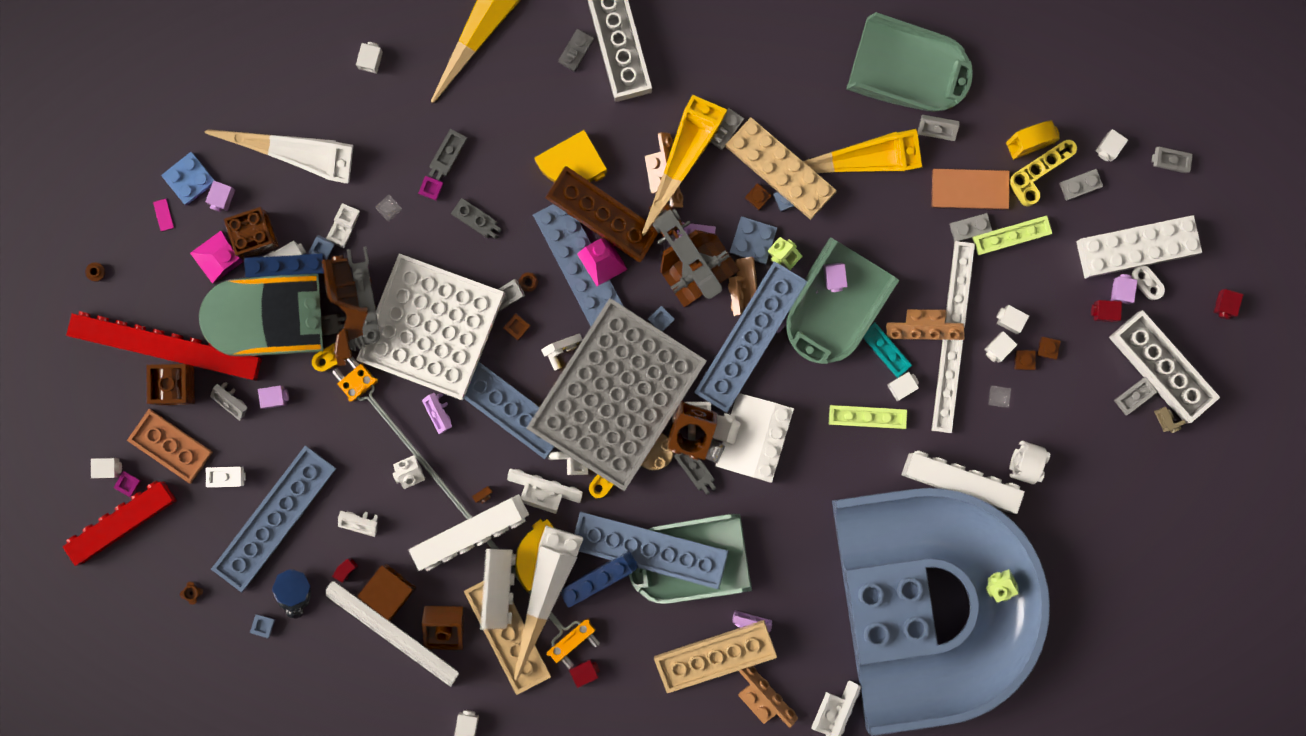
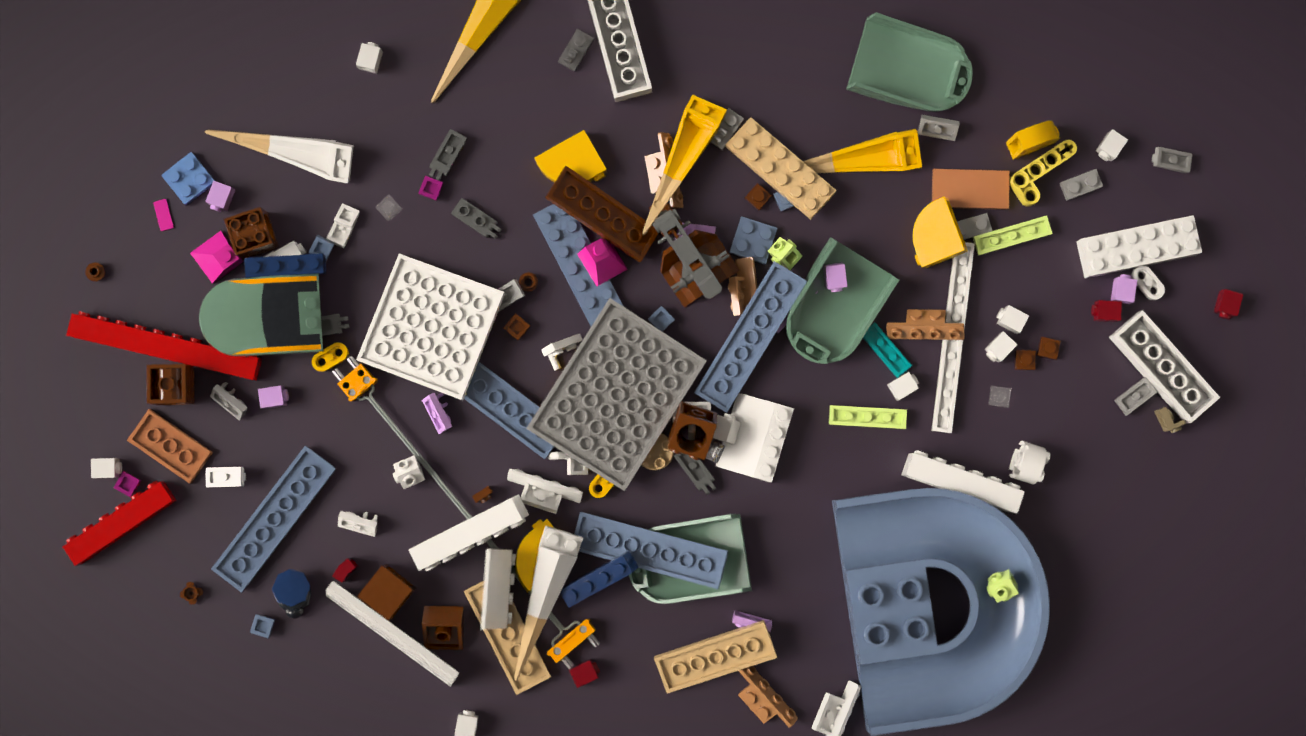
(355, 300): reddish brown piece -> none
(937, 234): none -> yellow brick

